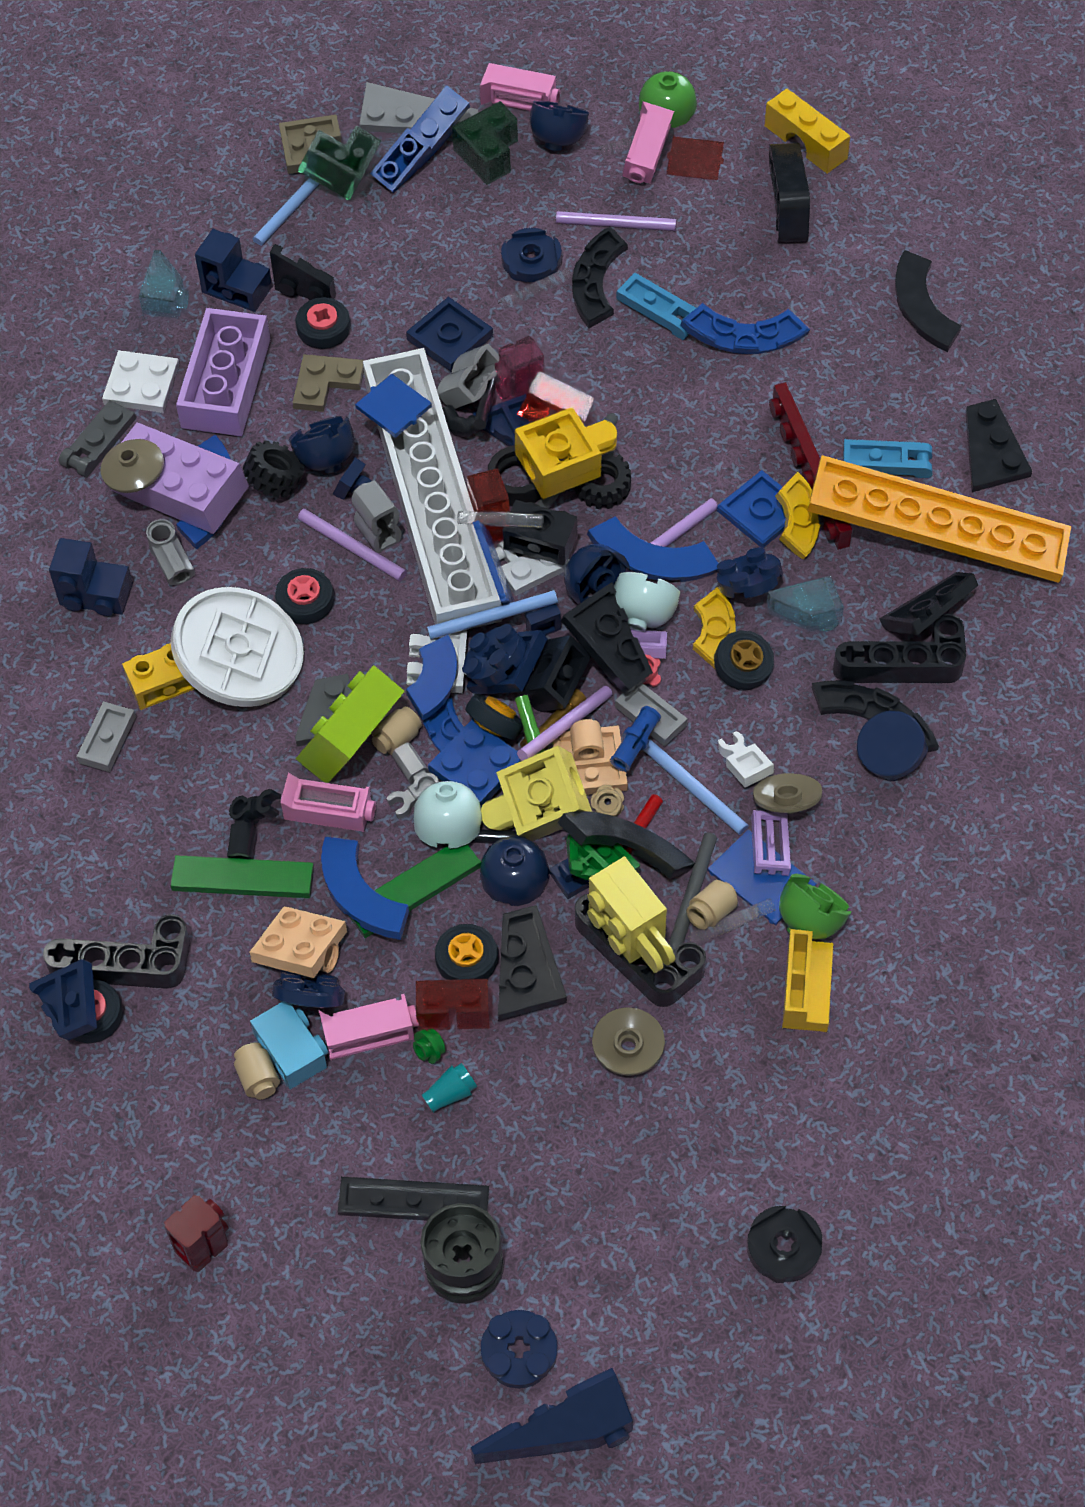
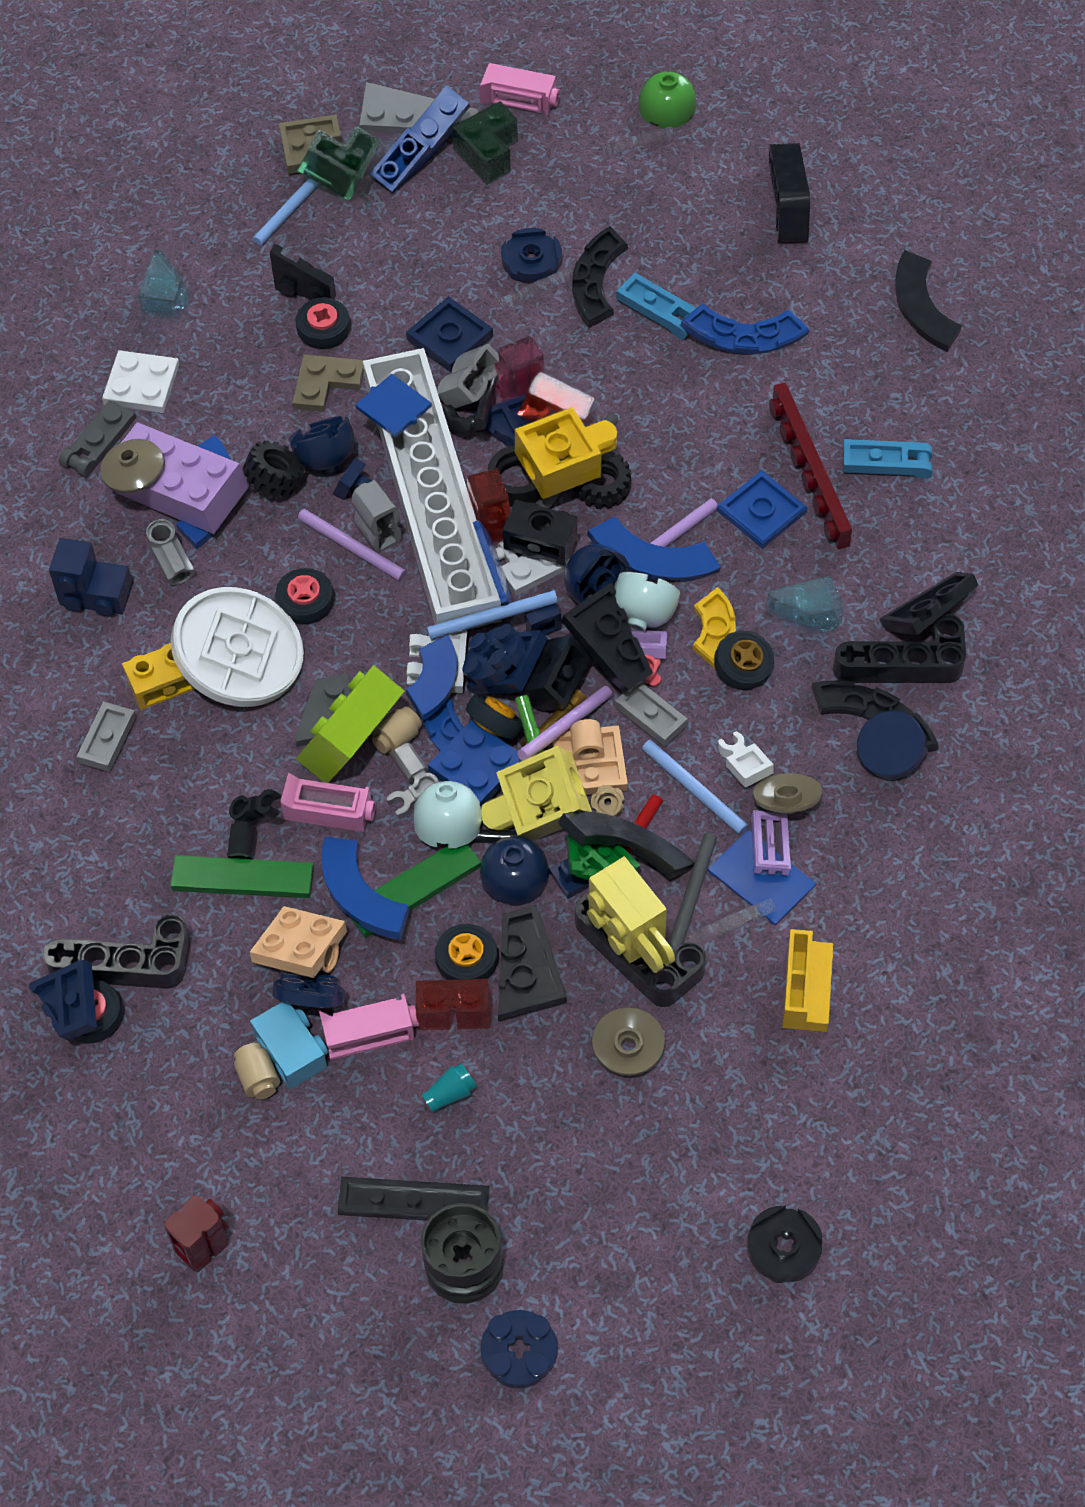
(223, 372): lavender brick -> none
(228, 275): dark blue brick -> none
(428, 1045): green plate -> none
(501, 519): clear piece -> none
(557, 124): dark blue cylinder -> none
(585, 1420): dark blue wedge -> none
(616, 221): lavender bar -> none
(635, 738): blue pin -> none
(647, 143): bright pink window -> none
(695, 158): clear red piece -> none
(712, 904): tan brick -> none
(749, 574): dark blue plate -> none
(800, 525): yellow tile -> none
(812, 907): bright green cylinder -> none
(824, 141): yellow arch -> none
(940, 518): light orange plate -> none
(993, 448): black wing -> none

